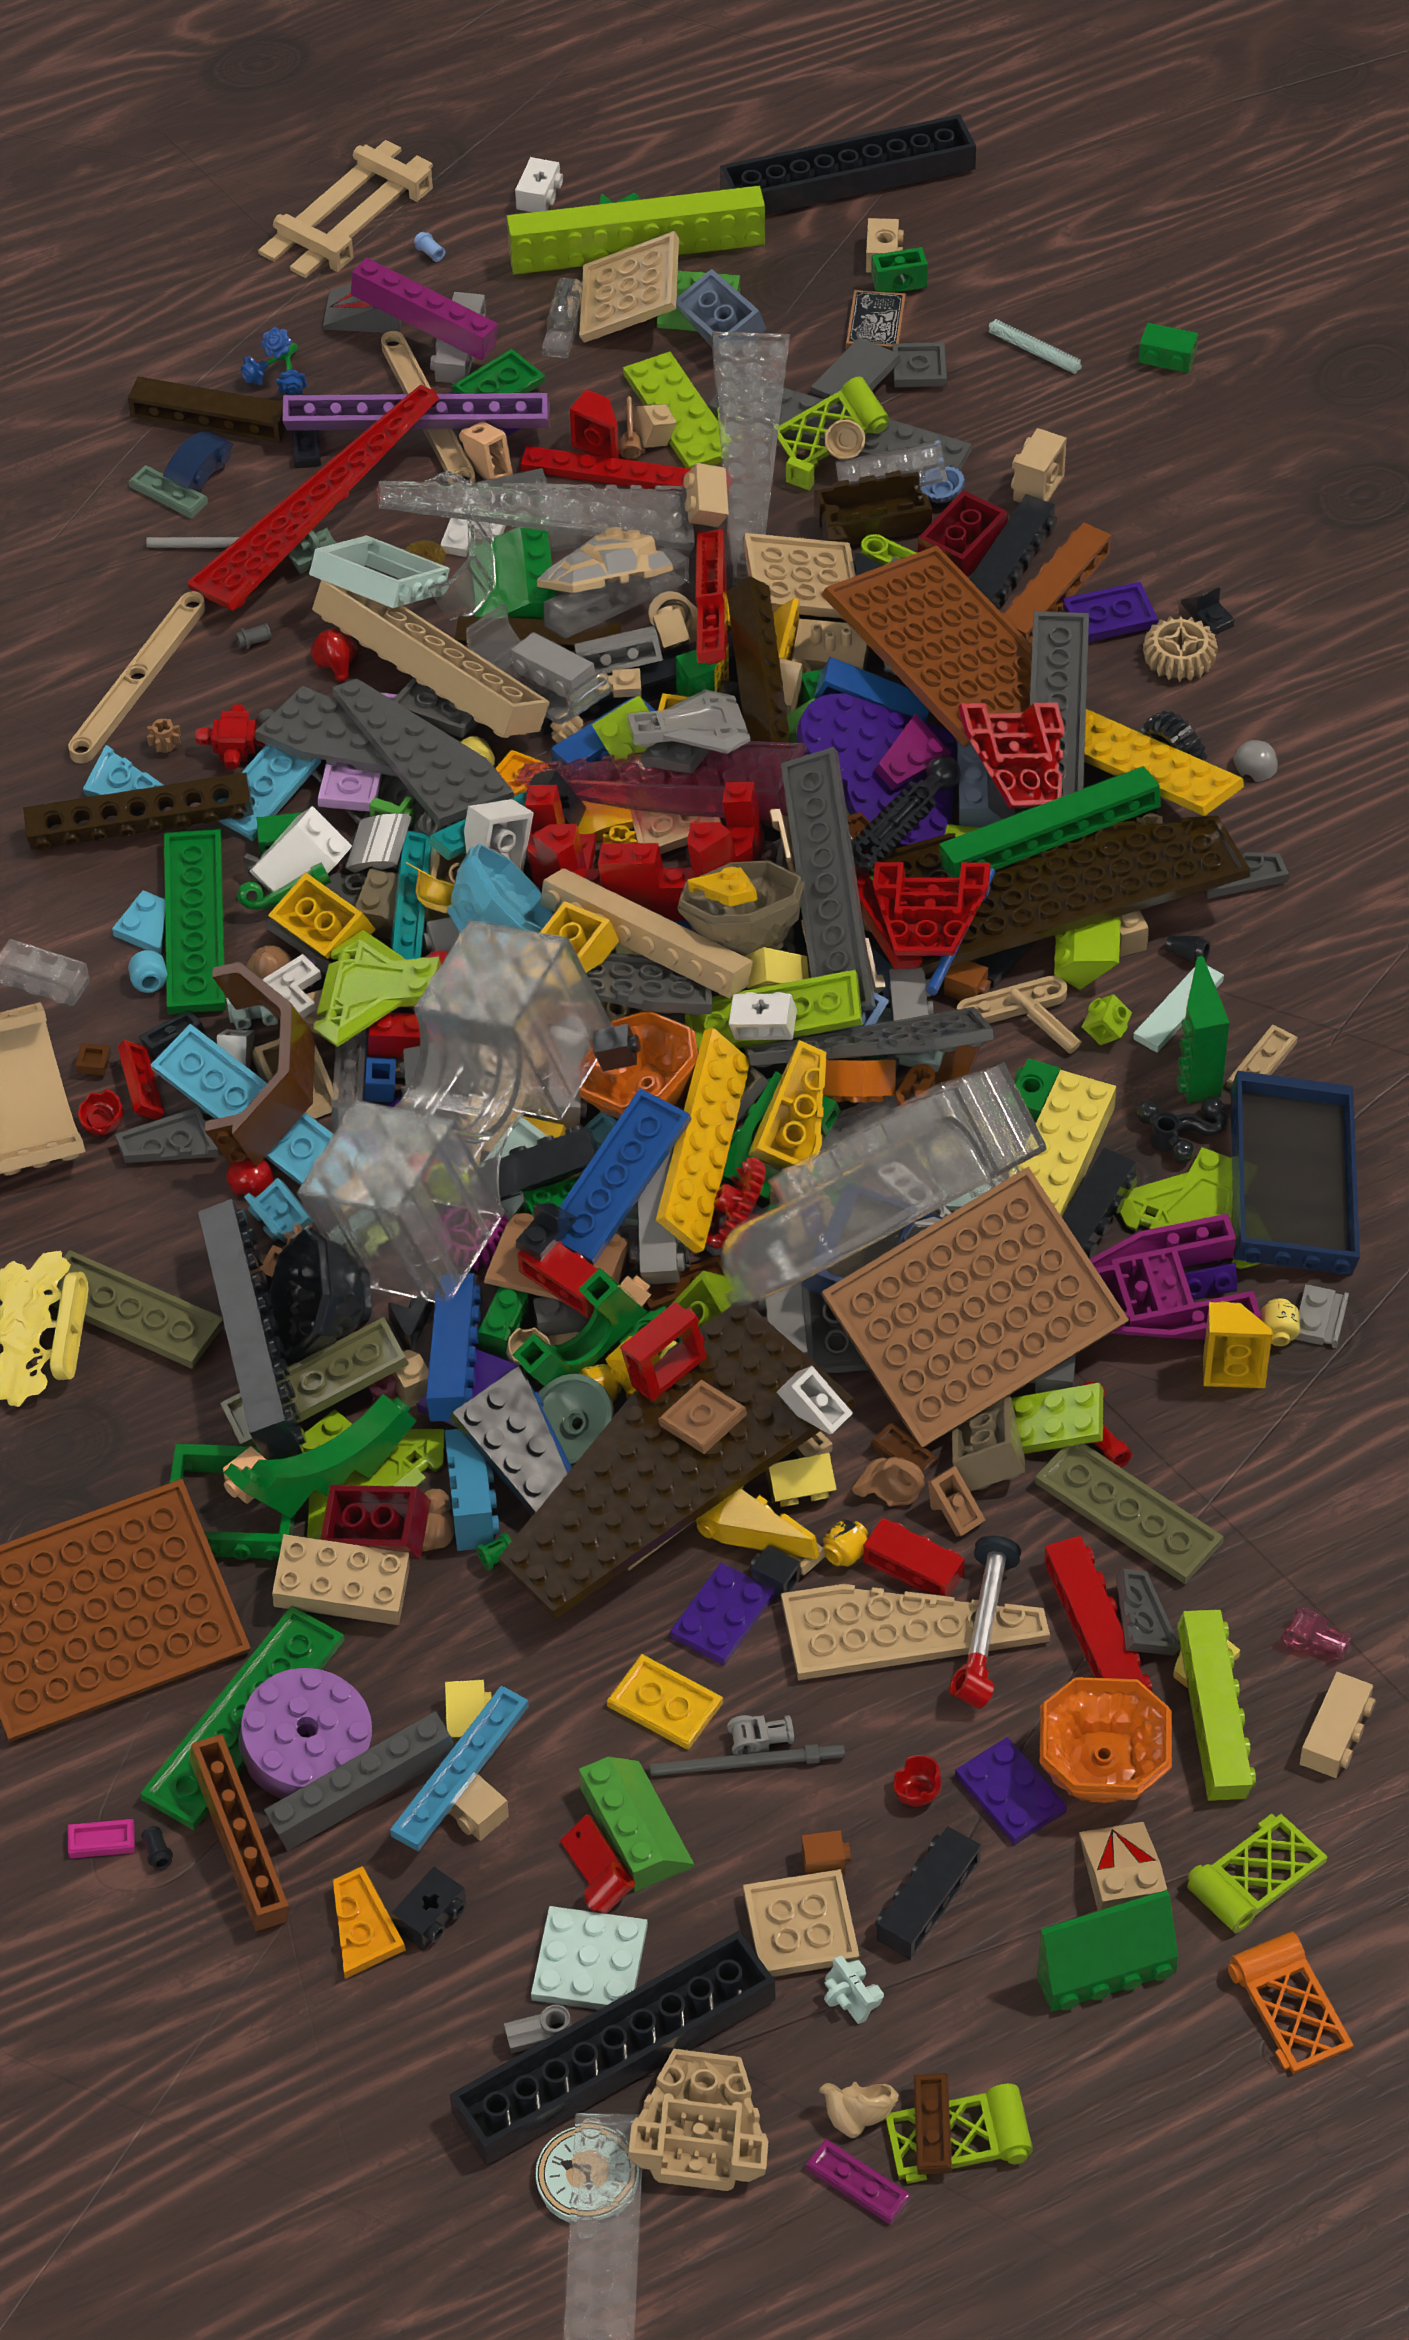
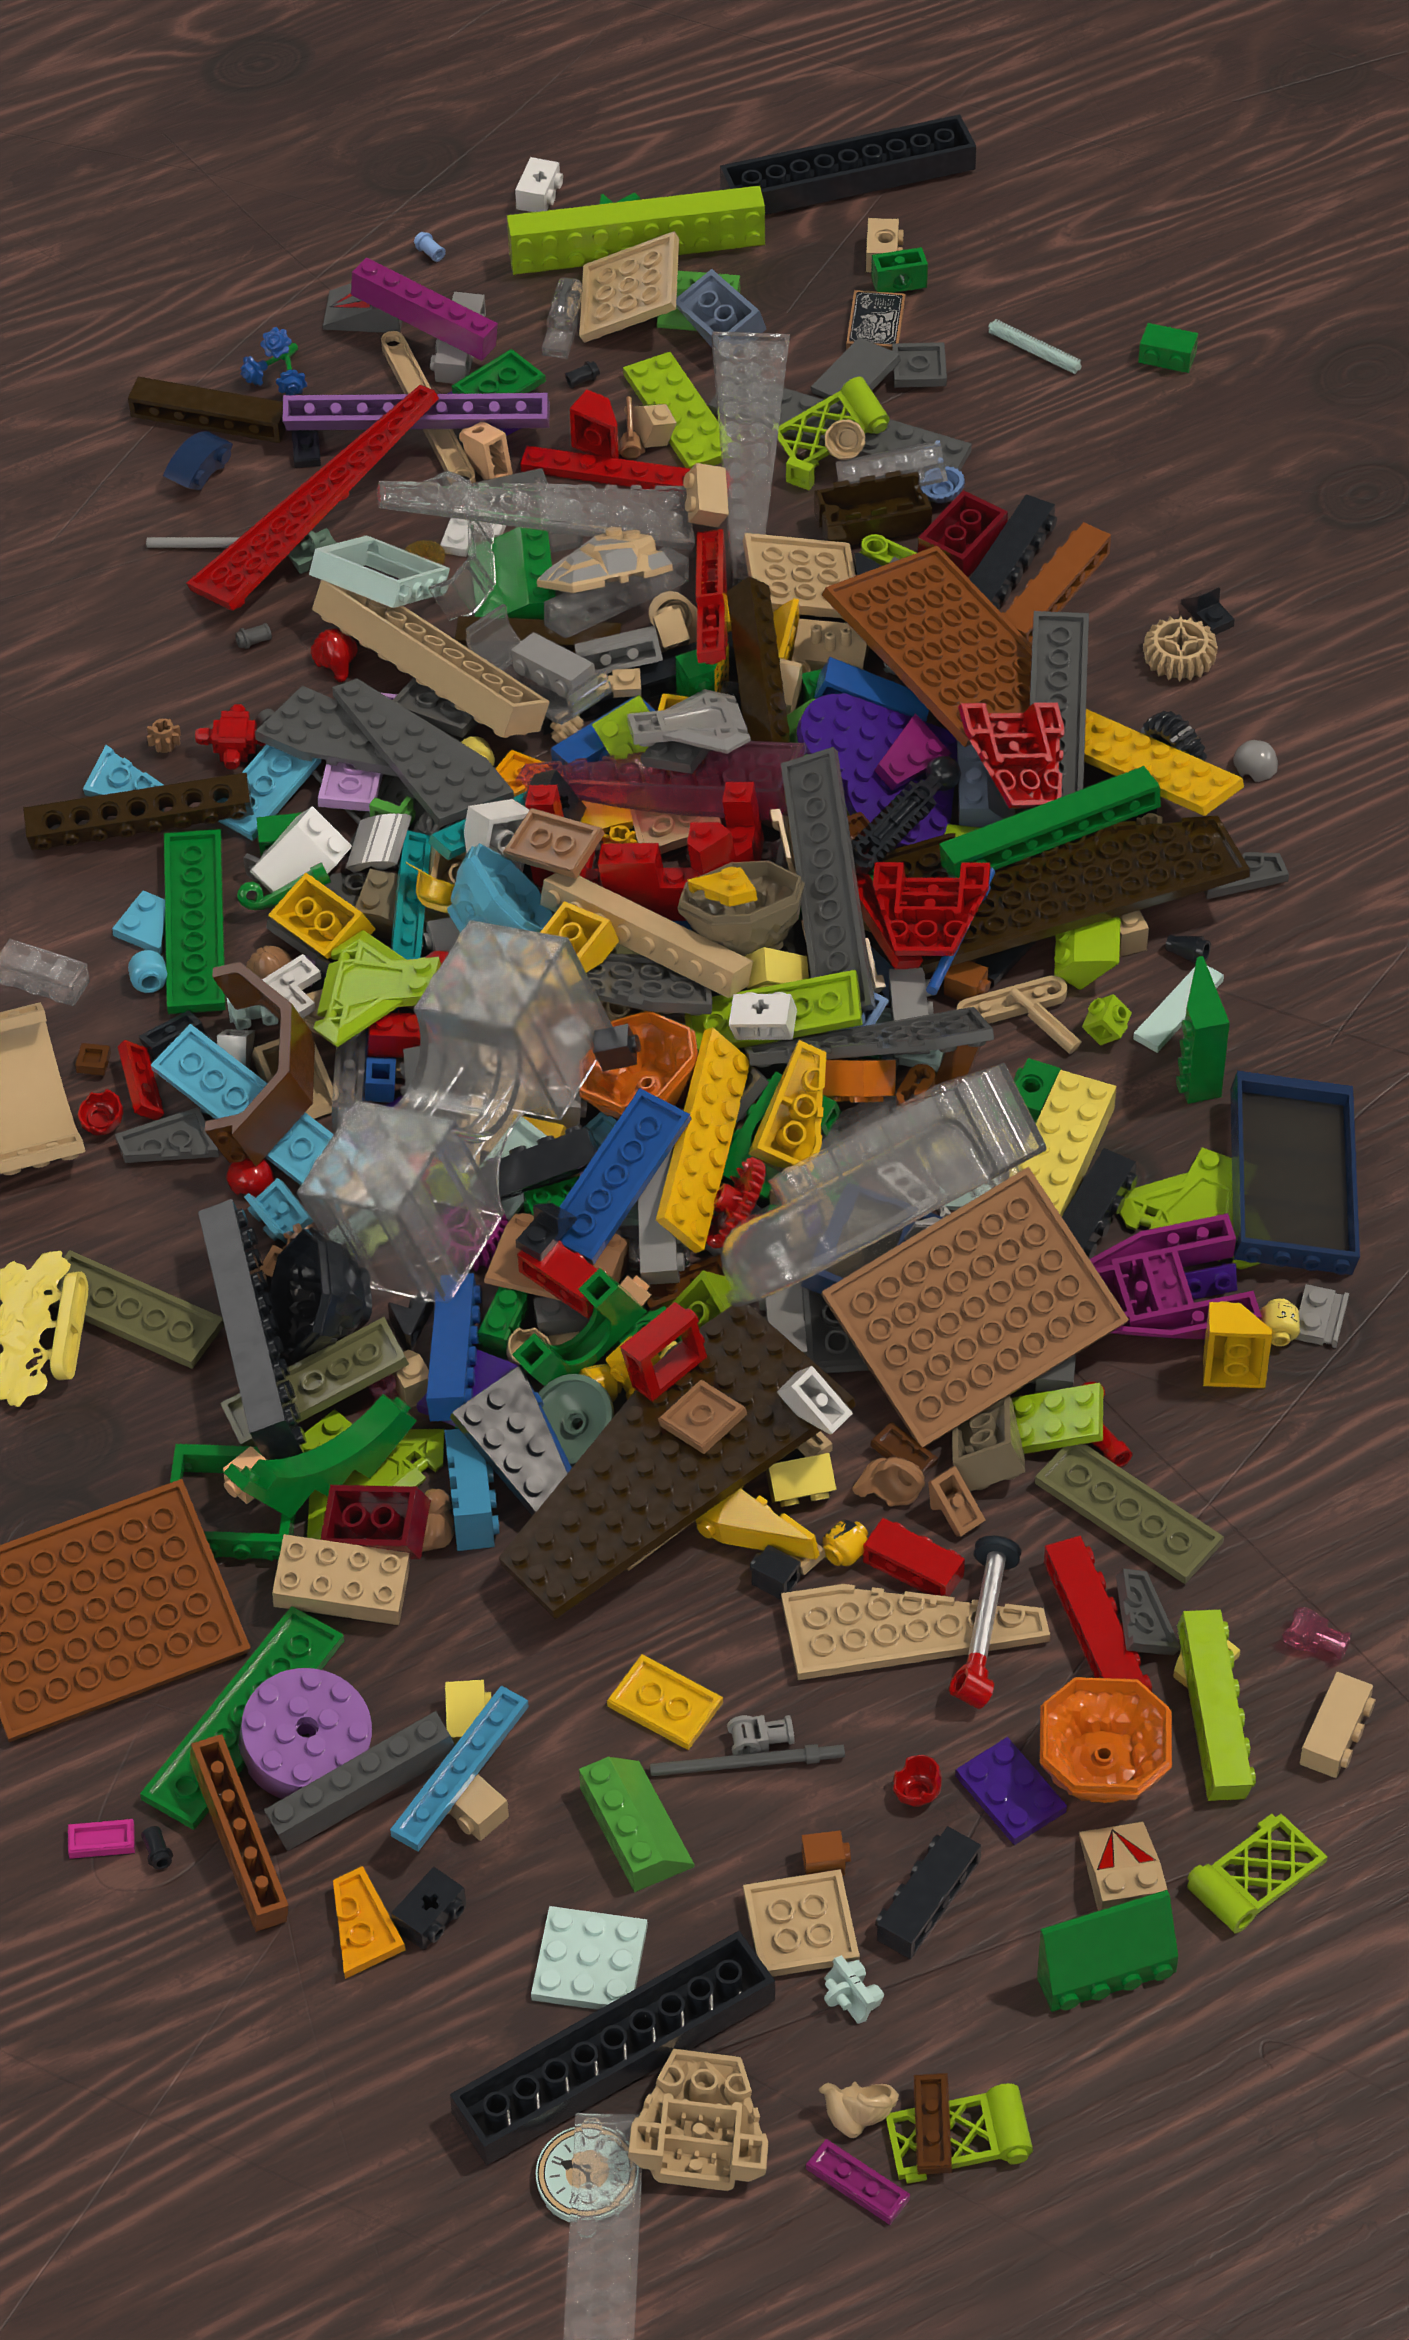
(126, 690): tan beam -> none
(168, 492): sand green tile -> none
(337, 243): tan fence -> none
(490, 1552): green bush -> none
(530, 2031): light grey piece -> none
(553, 843): none -> medium nougat tile
(582, 374): none -> black pin
(599, 1865): red door -> none
(722, 1613): dark purple plate -> none
(1039, 466): tan brick -> none
(1114, 610): dark purple plate -> none
(1168, 1126): black piece -> none
(1266, 1966): orange piece -> none
(1267, 1053): tan tile -> none

